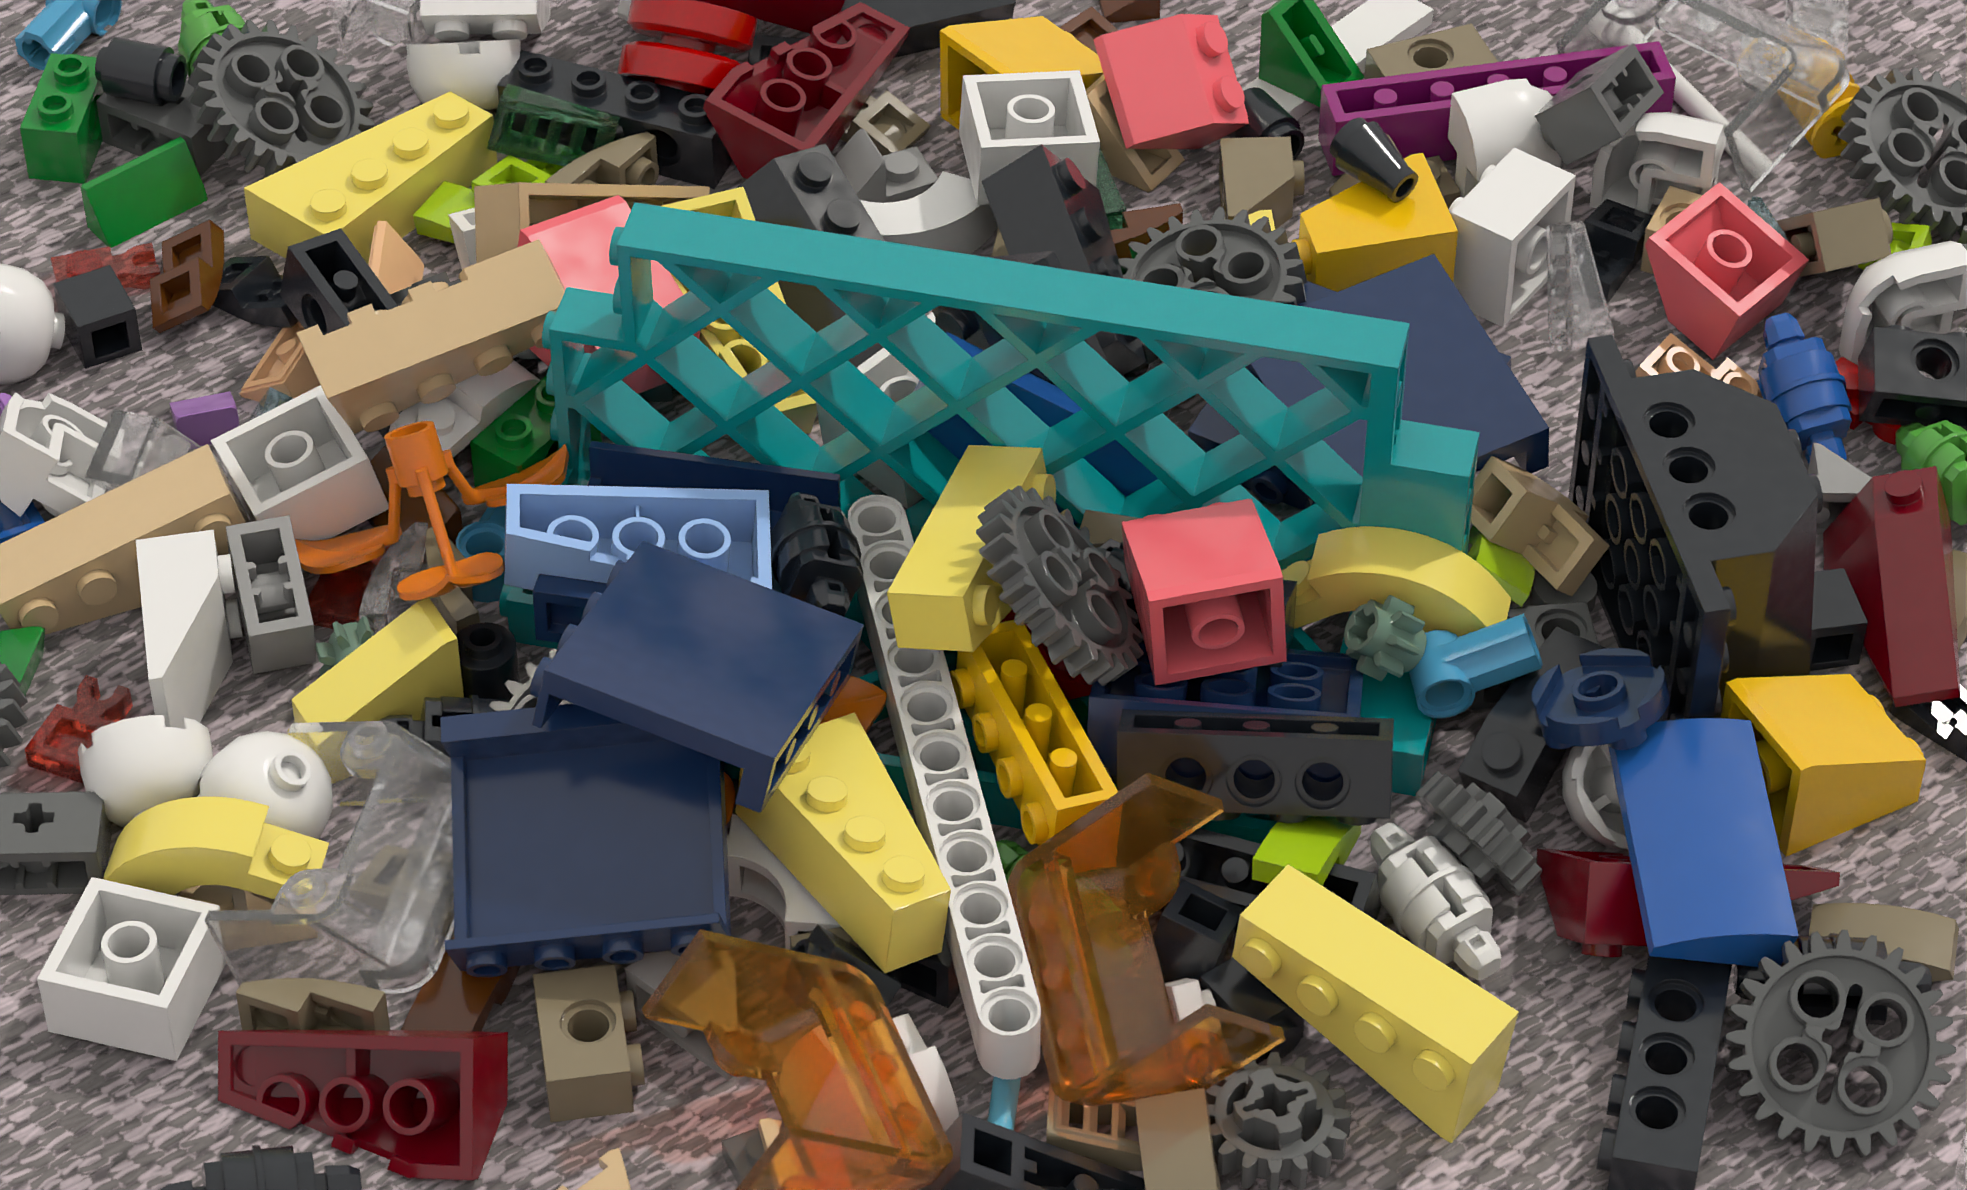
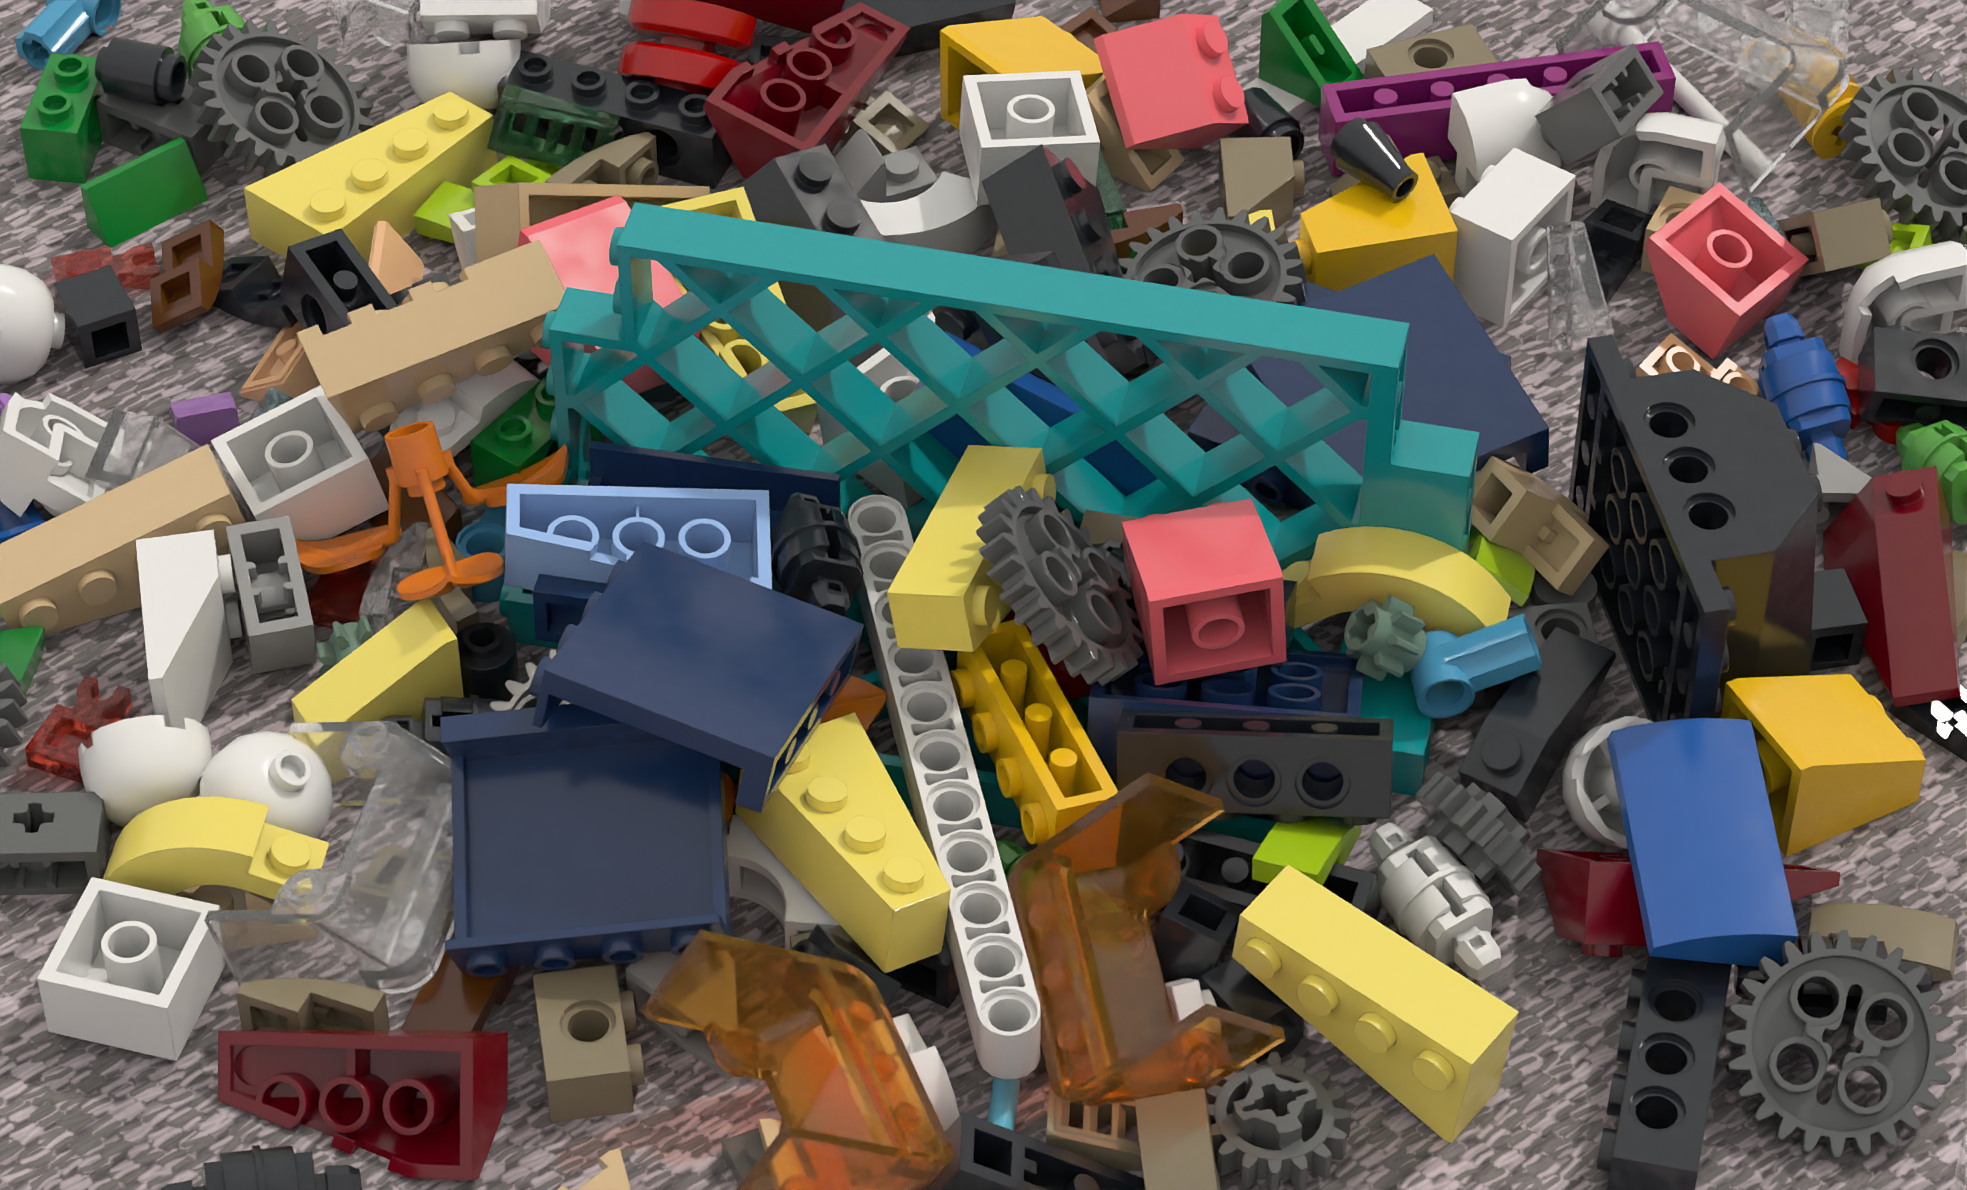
(1601, 701): dark blue plate -> none

